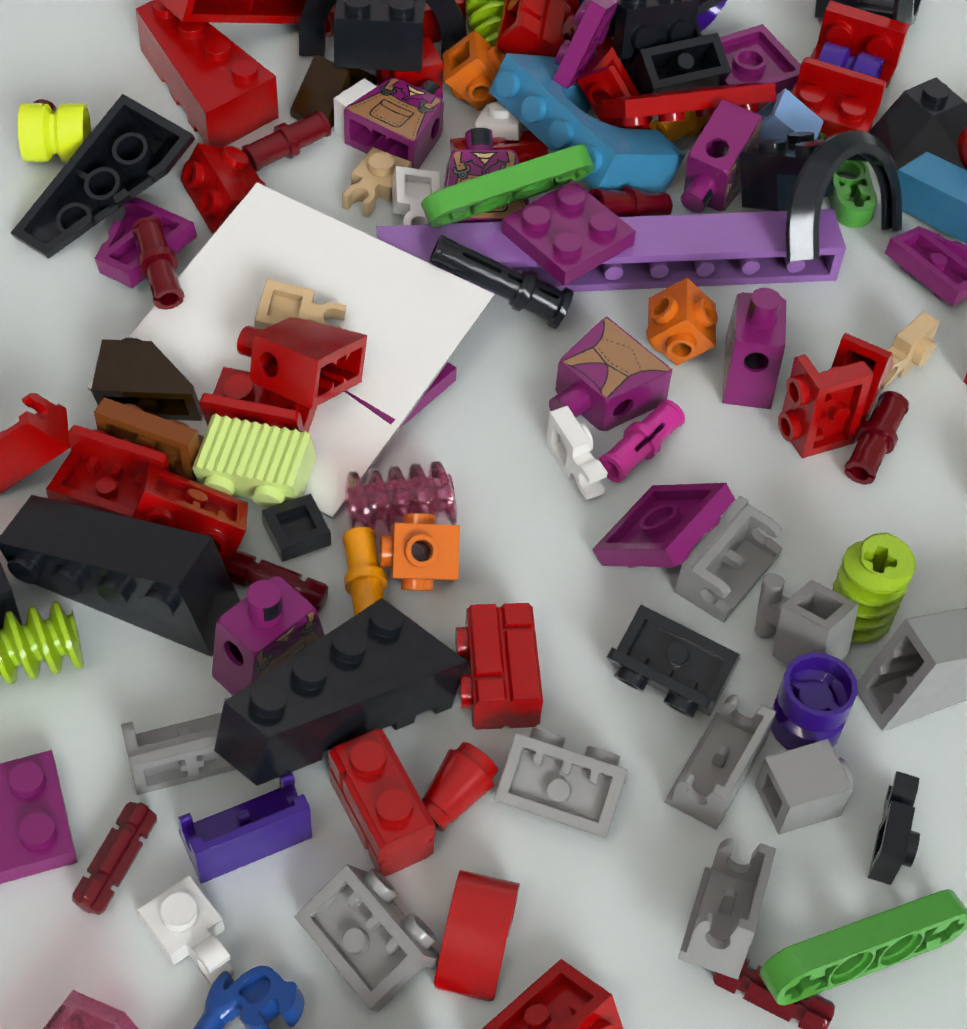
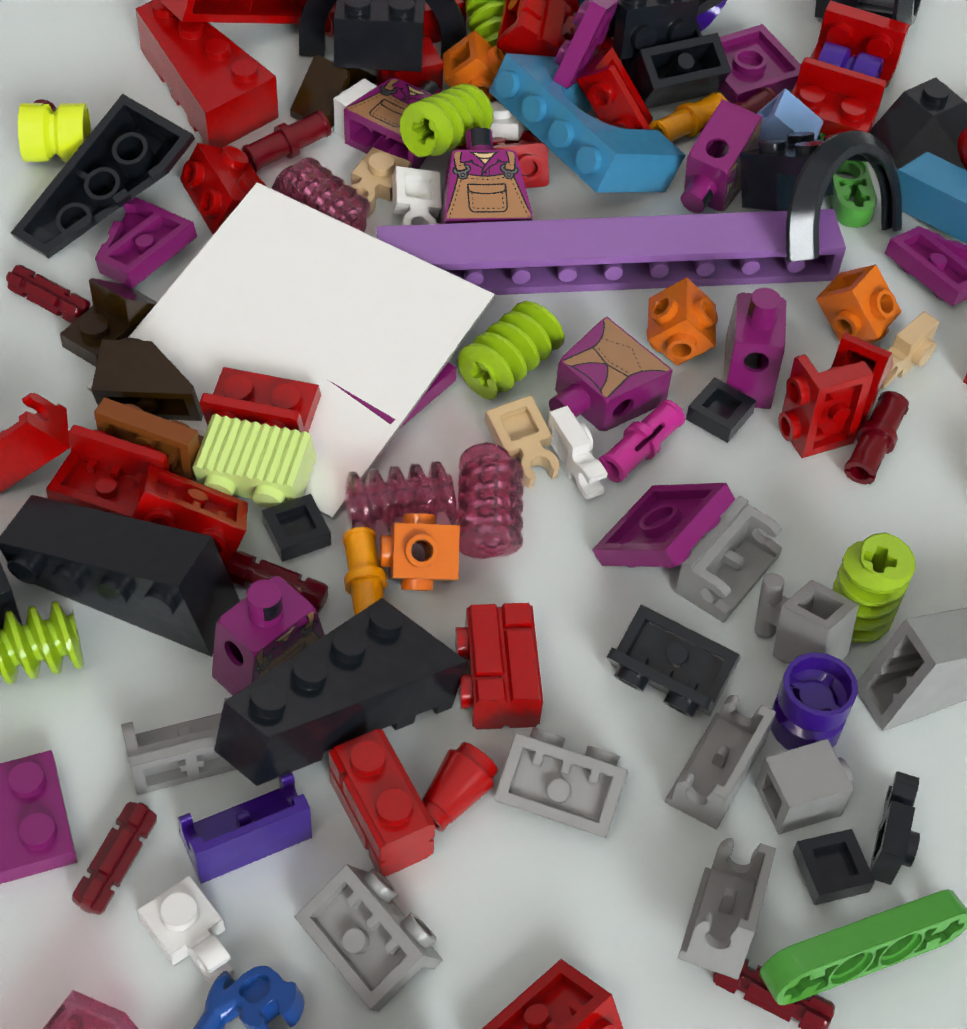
(46, 293): none -> dark red axle
(113, 316): none -> dark brown slope
(158, 263): dark red pin -> none
(287, 300): tan plate -> none
(304, 359): red torso -> none
(322, 191): none -> clear pink piece
(442, 120): none -> lime piece
(476, 935): red panel -> none
(489, 502): none -> clear pink piece
(507, 186): bright green beam -> none
(510, 349): none -> lime piece
(521, 289): black pin -> none
(524, 435): none -> tan plate
(568, 232): magenta plate -> none
(633, 202): dark red pin -> none
(673, 104): red plate -> none
(720, 409): none -> black plate
(833, 866): none -> black plate
(859, 304): none -> orange brick

